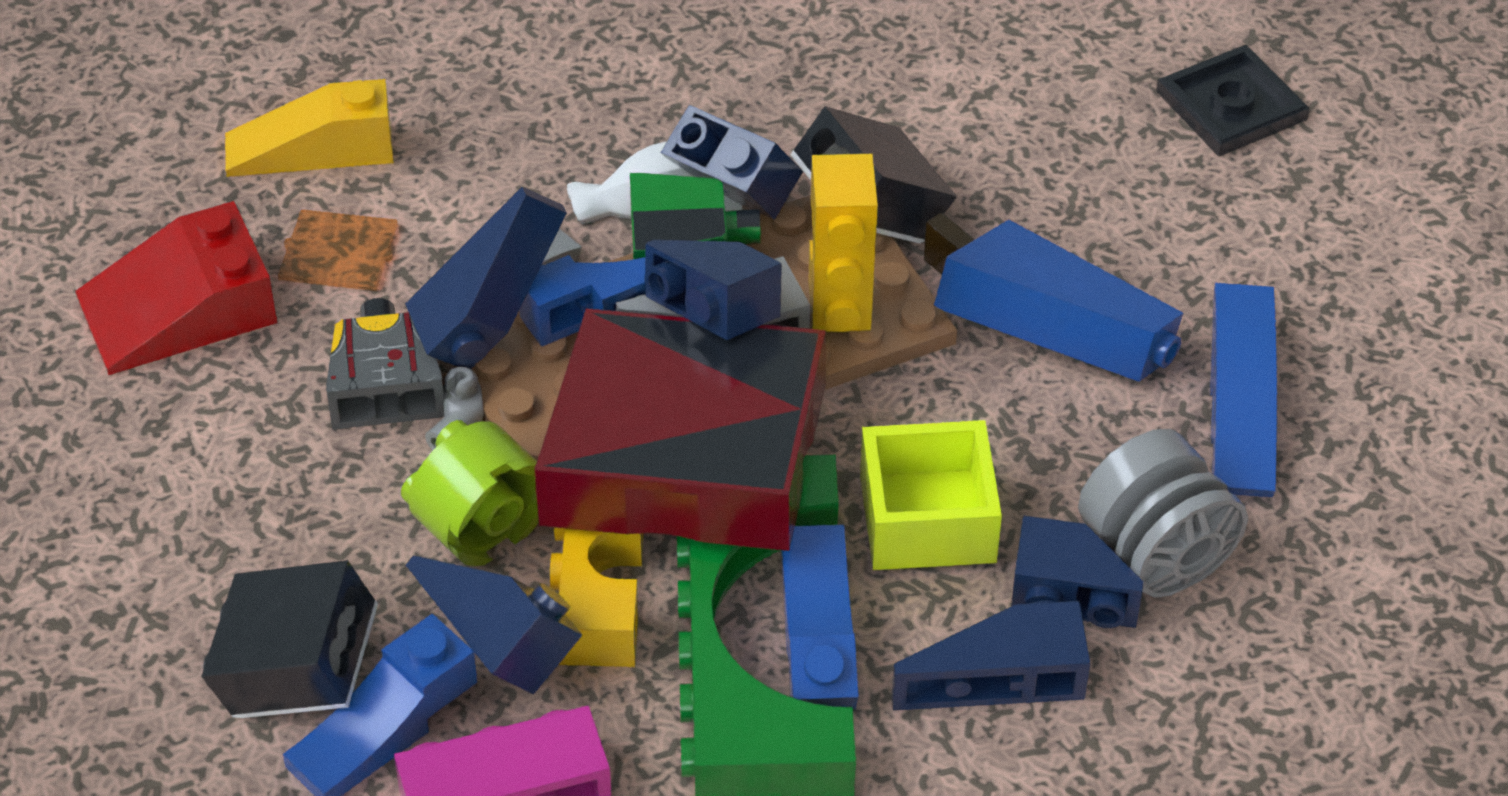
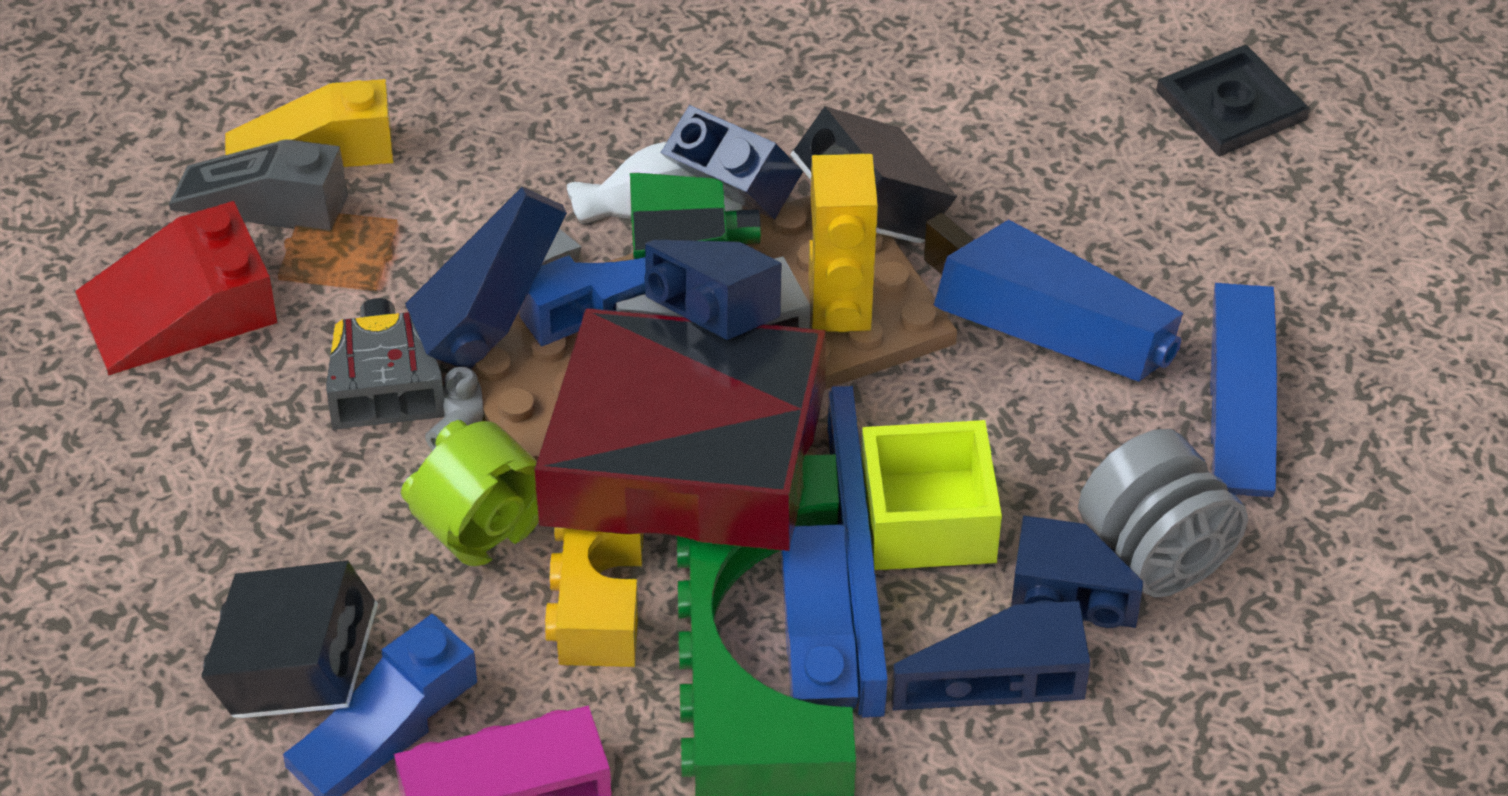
(270, 184): none -> dark grey slope
(507, 624): dark blue slope -> none
(853, 514): none -> blue tile

